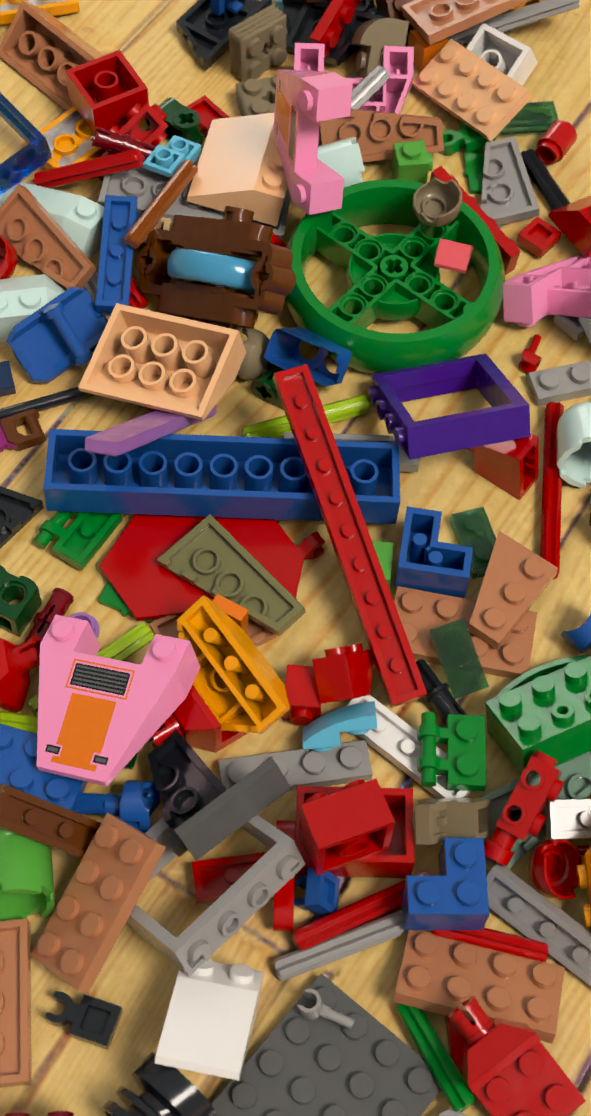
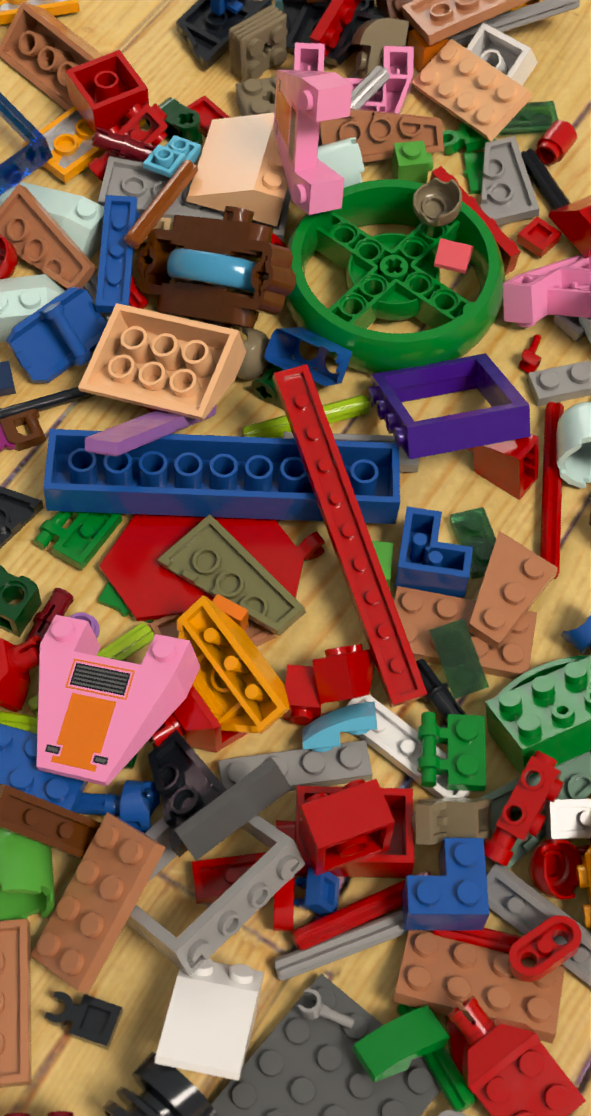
(89, 169): red axle -> none
(398, 1042): none -> green slope
(541, 948): none -> red plate

